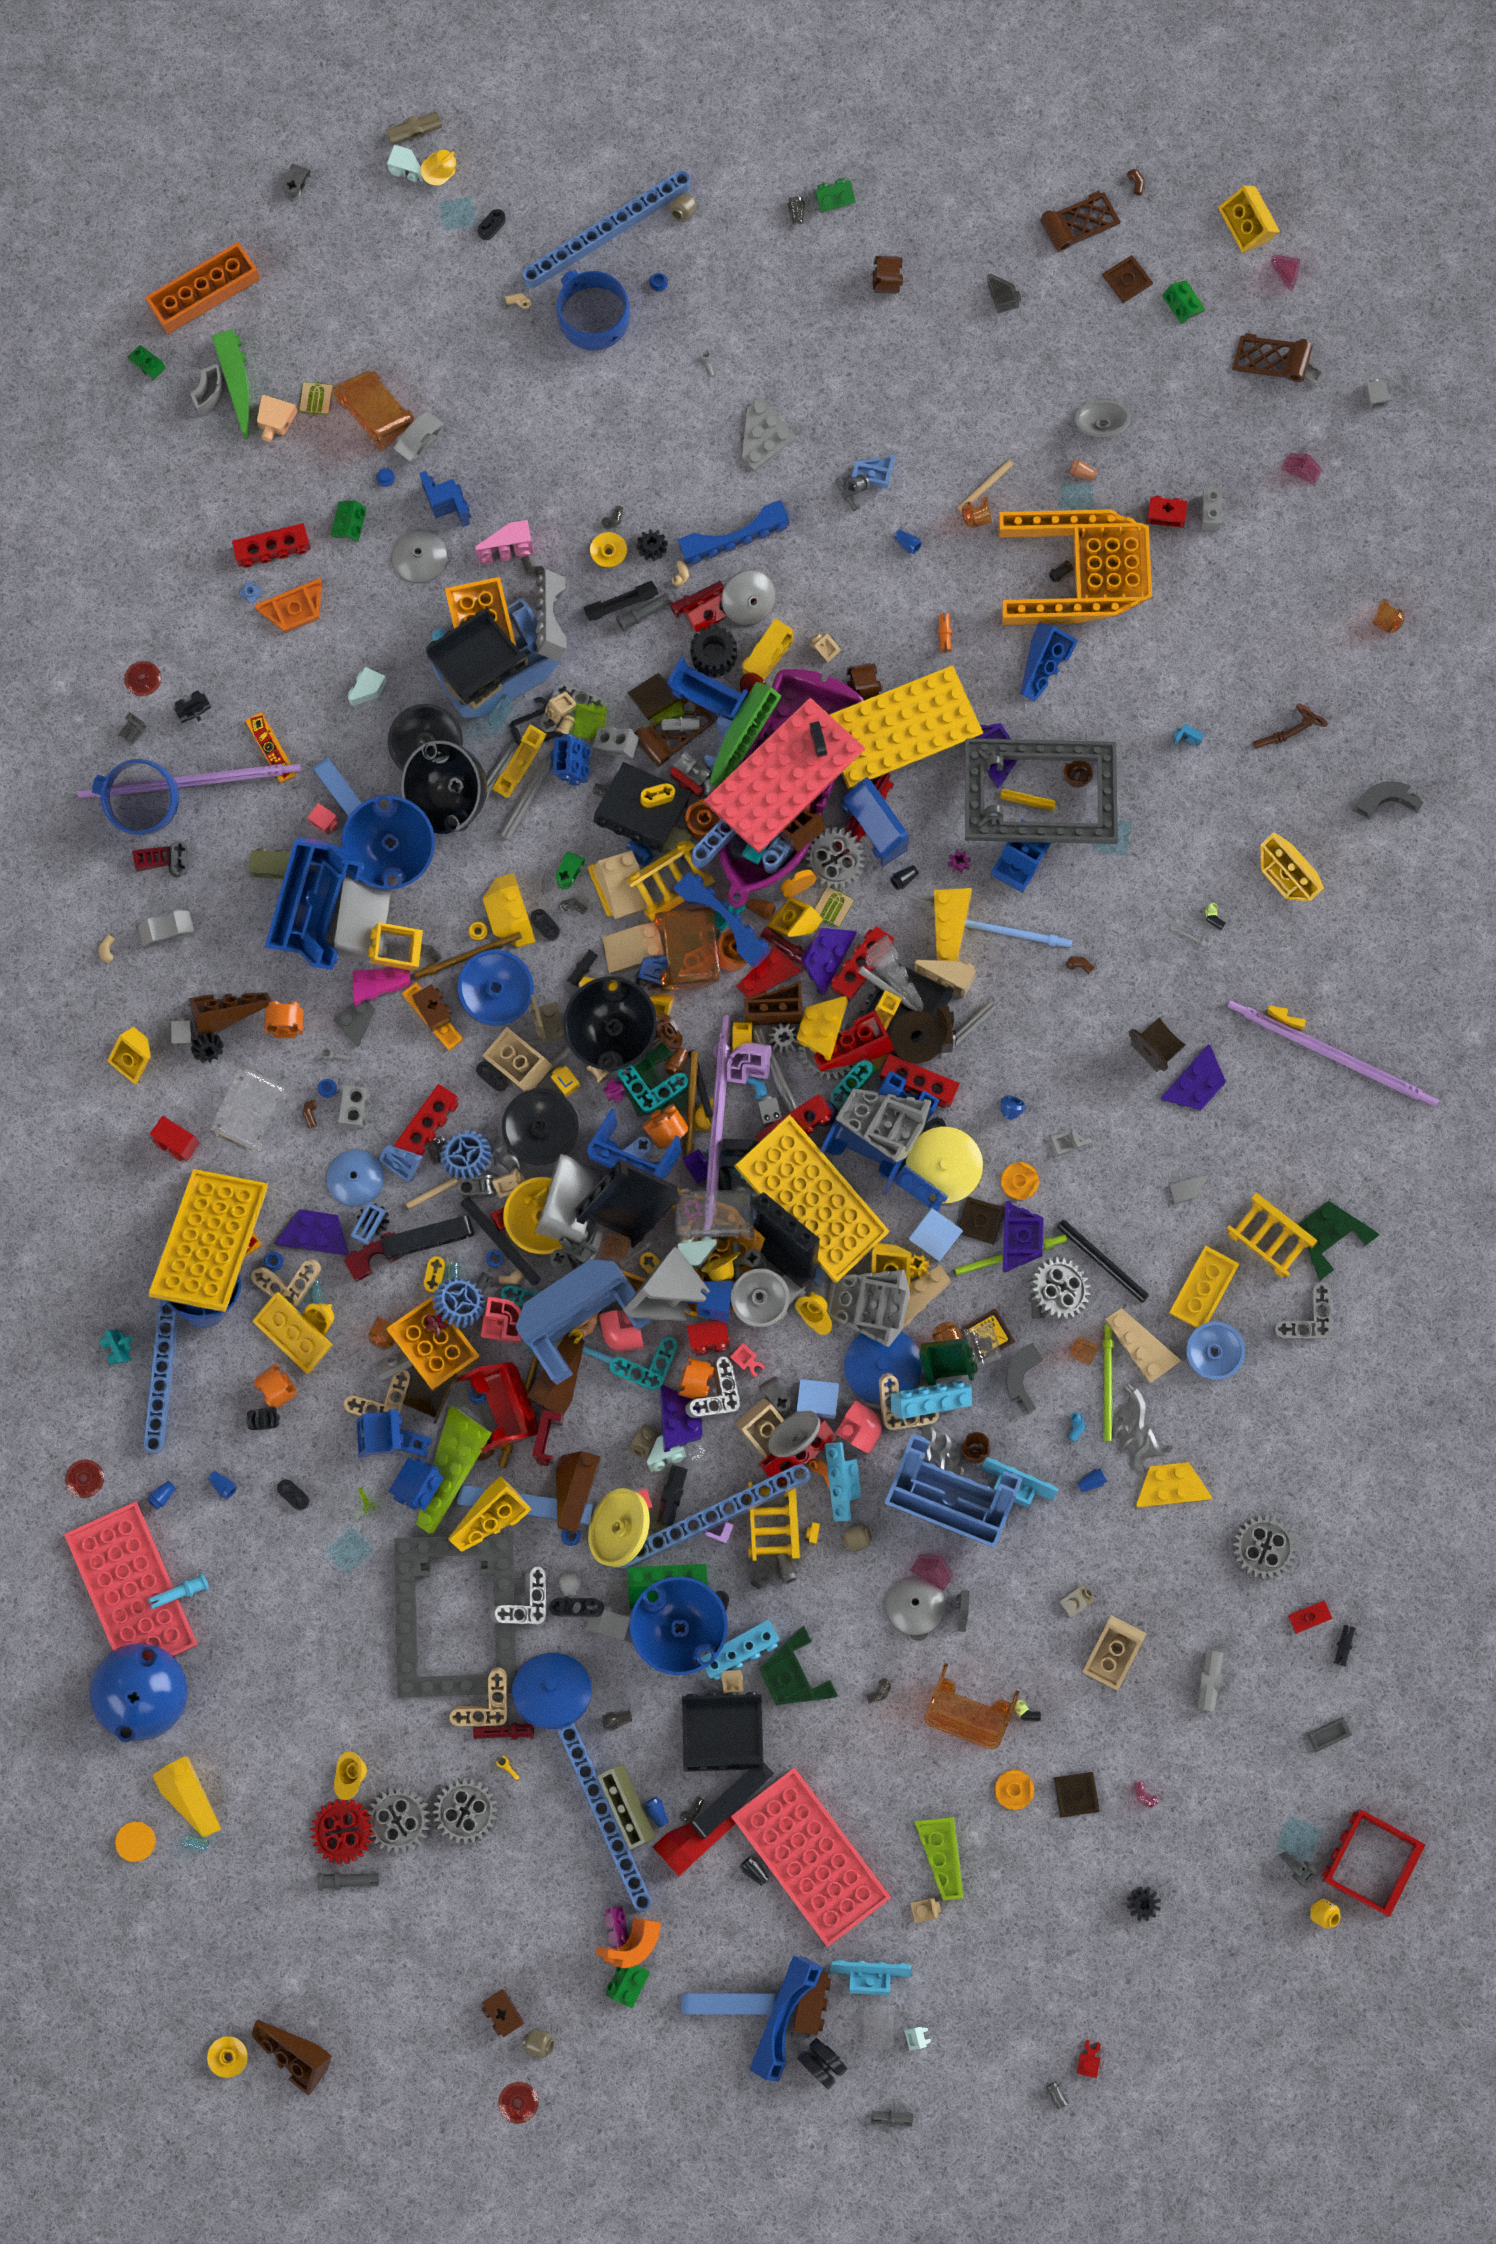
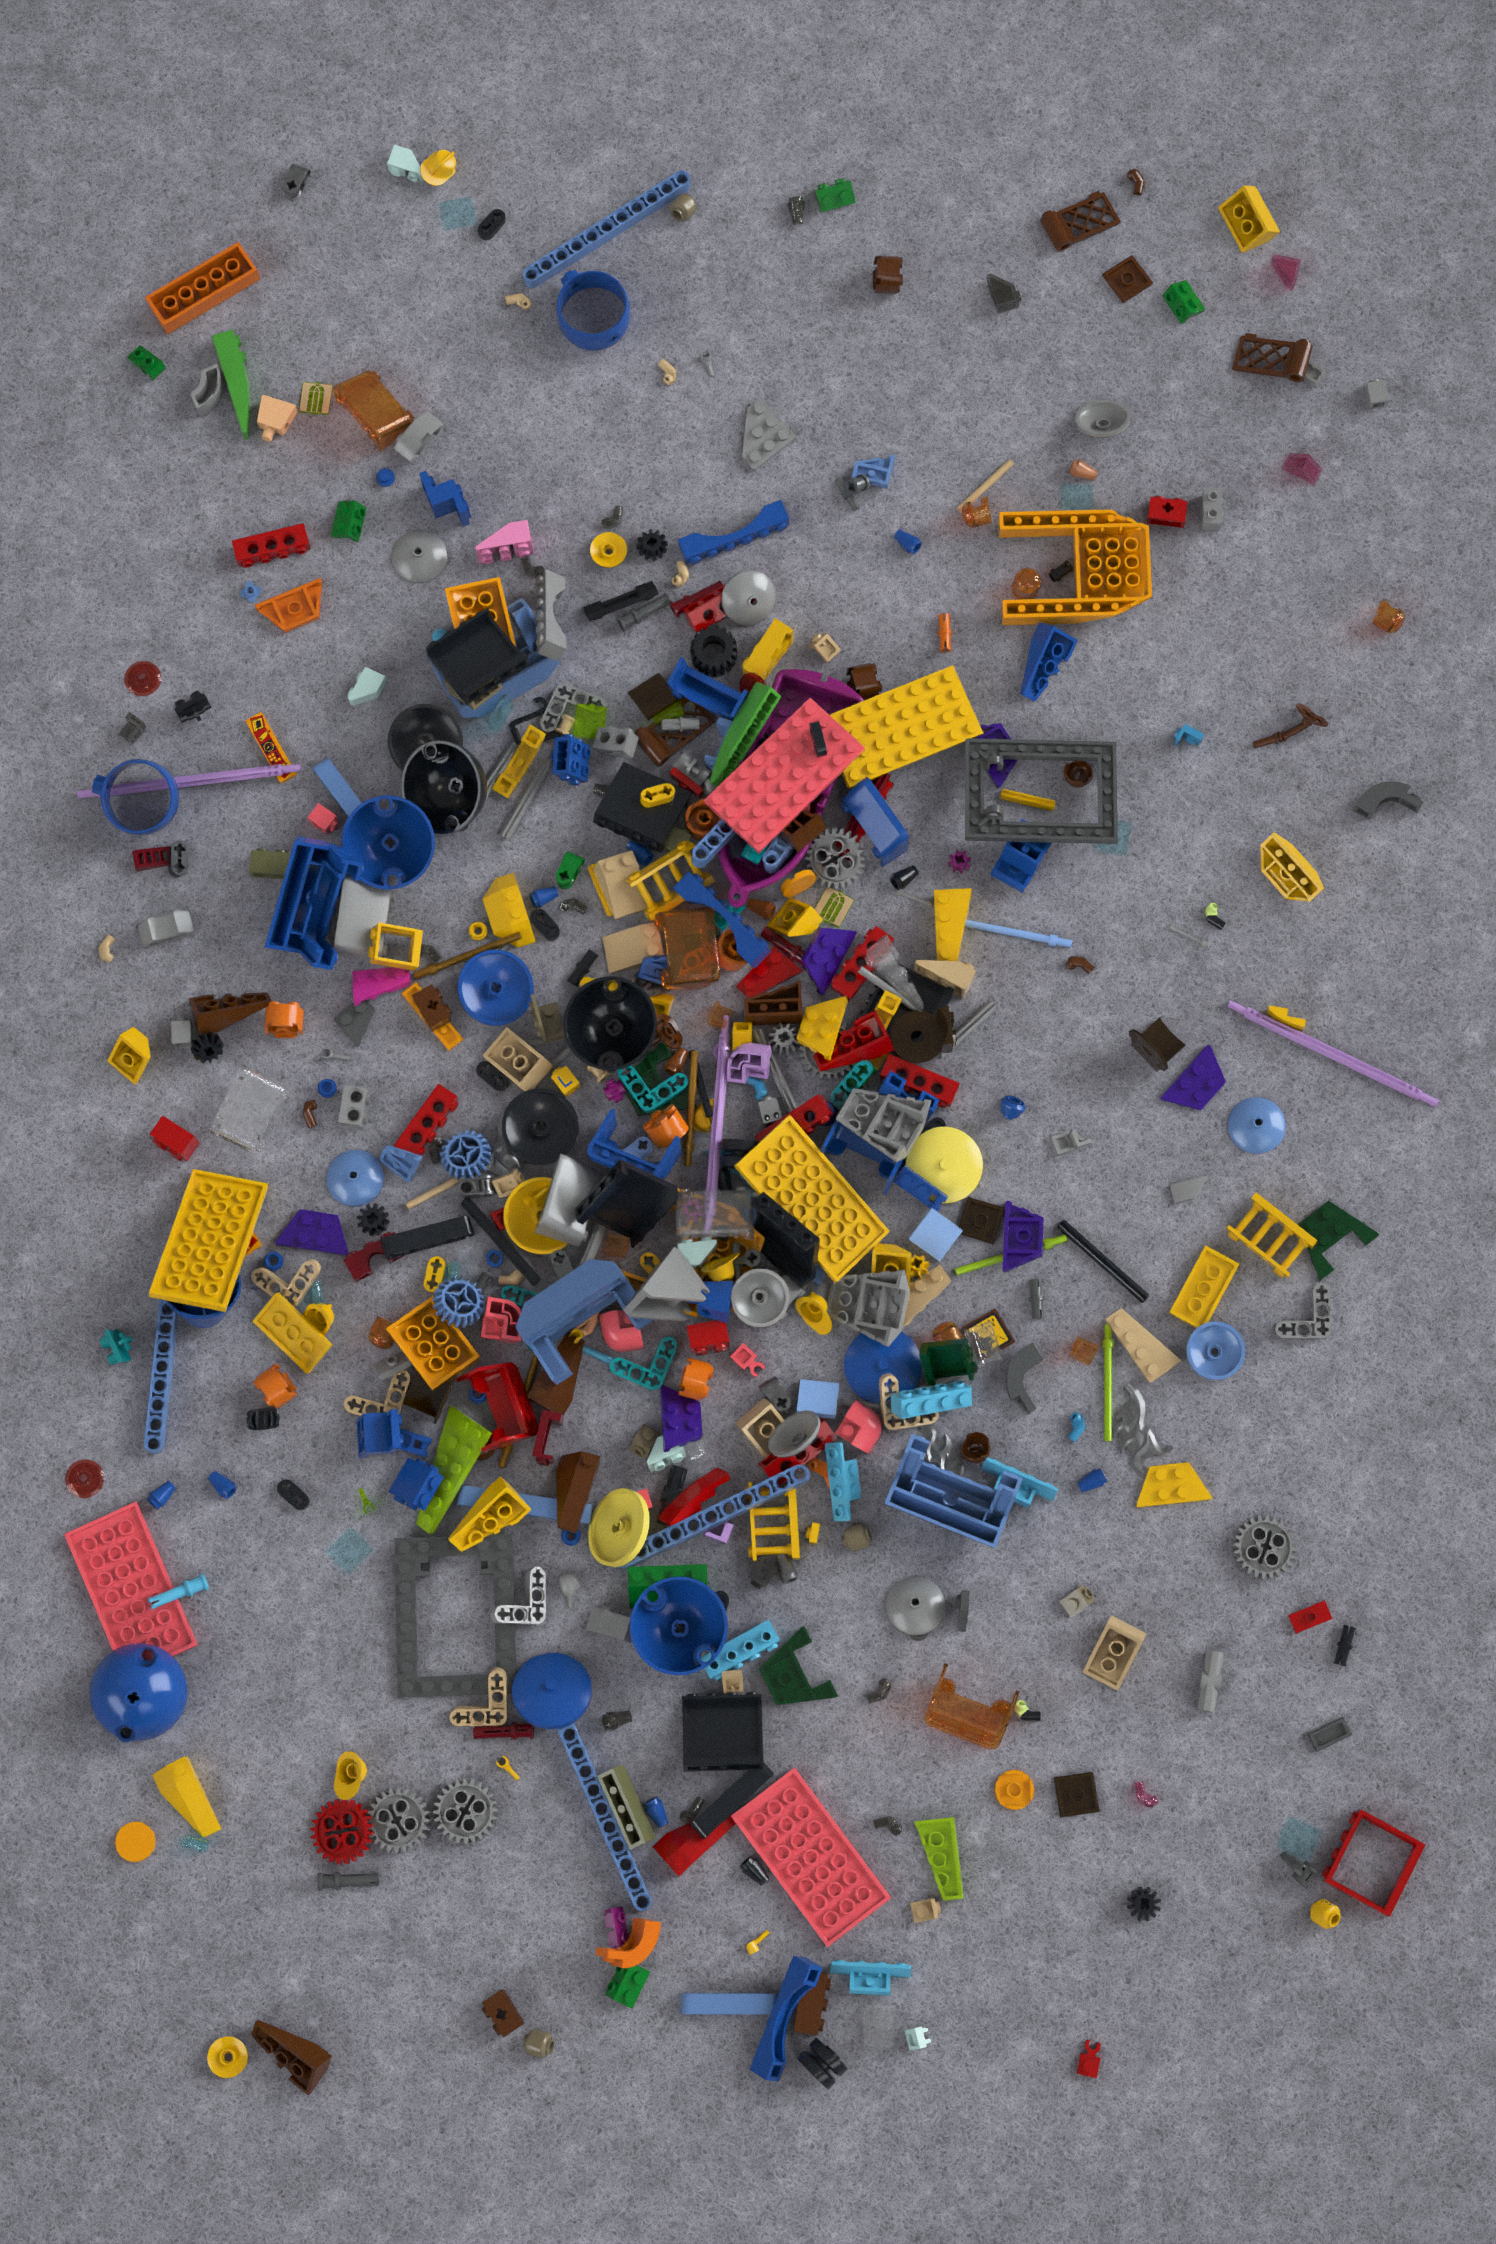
(376, 1209): medium blue tile -> none
(413, 128): dark tan piece -> none
(435, 1323): dark red plant -> none
(529, 2101): clear red dish -> none
(543, 896): none -> blue cone
(560, 706): tan bracket -> none
(579, 1253): dark grey piece -> none
(583, 1612): black beam -> none
(658, 282): blue plate -> none
(670, 372): none -> tan arm
(690, 1499): none -> red slope
(697, 1166): dark purple panel -> none
(716, 1016): none -> clear orange panel
(720, 1400): light grey beam -> none
(752, 1946): none -> yellow hand
(889, 1823): none -> clear smoke arm
(892, 2118): dark grey pin -> none
(933, 1569): clear pink slope -> none
(1017, 1187): light orange tile -> none
(1026, 581): none -> clear orange helmet
(1057, 2095): dark grey pin -> none
(1059, 1288): light grey gear -> none
(1250, 1136): none -> medium blue dish

